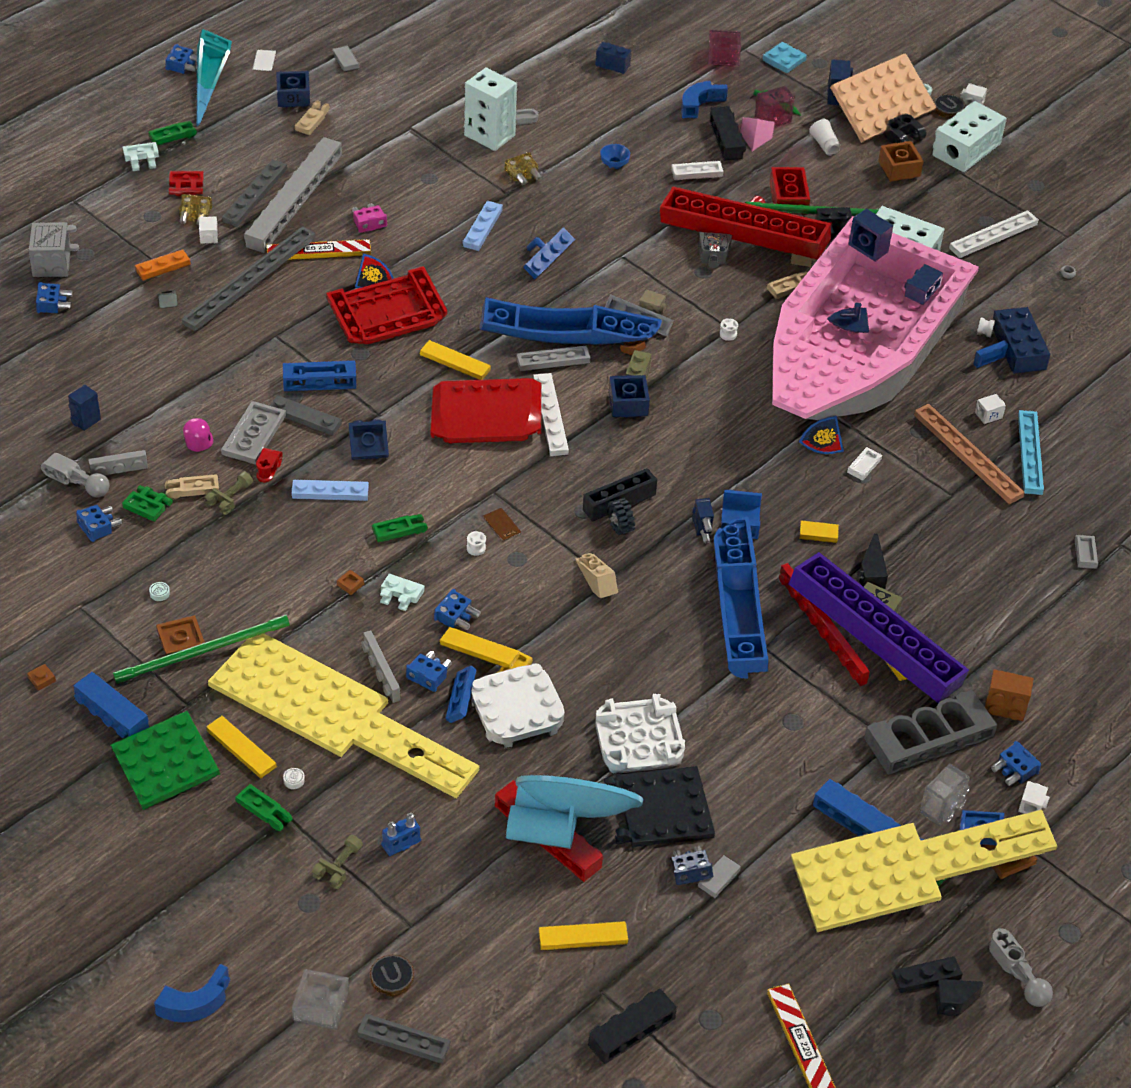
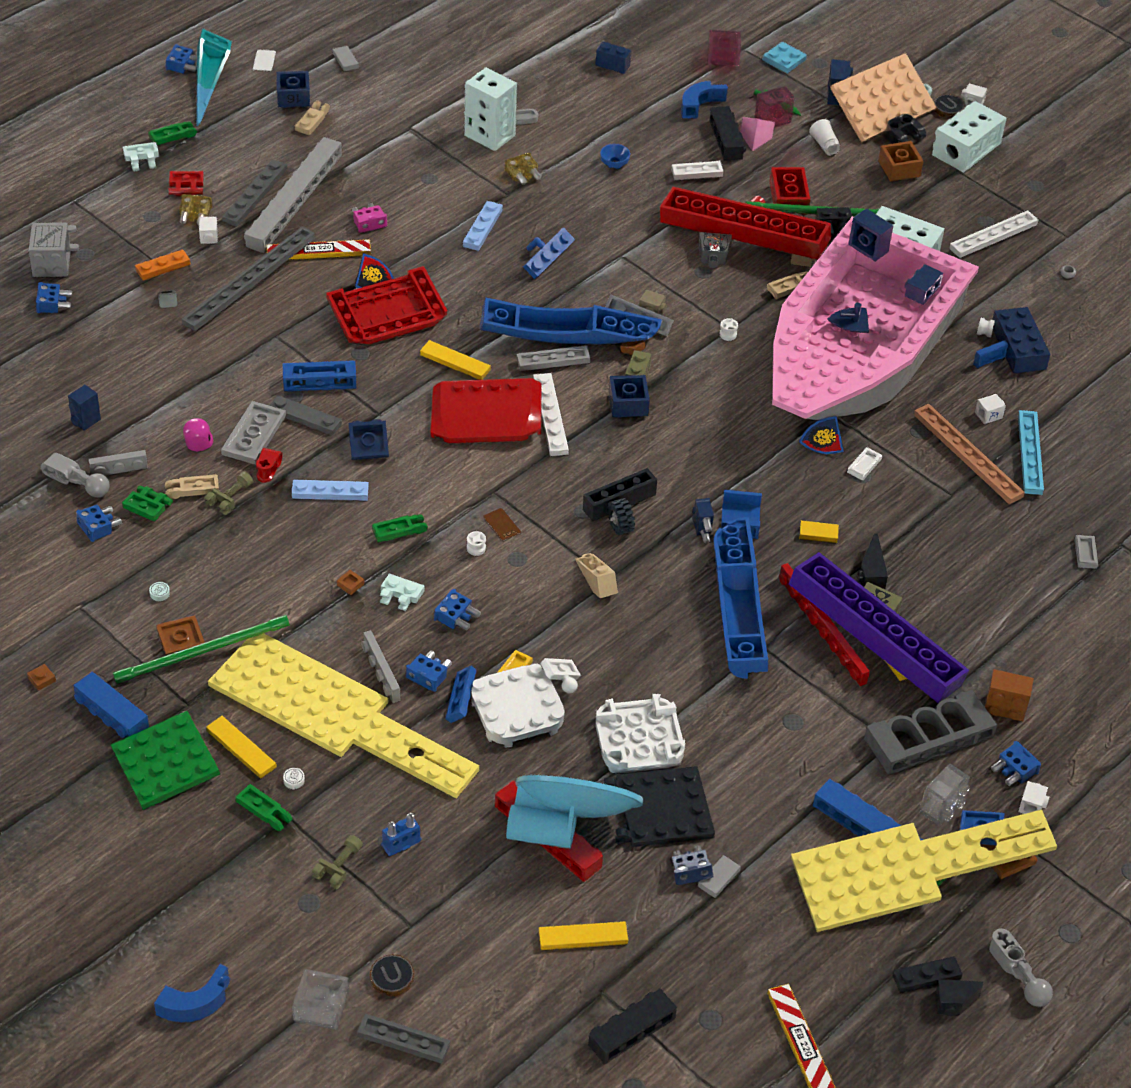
(479, 647): yellow tile -> none
(562, 670): none -> white plate

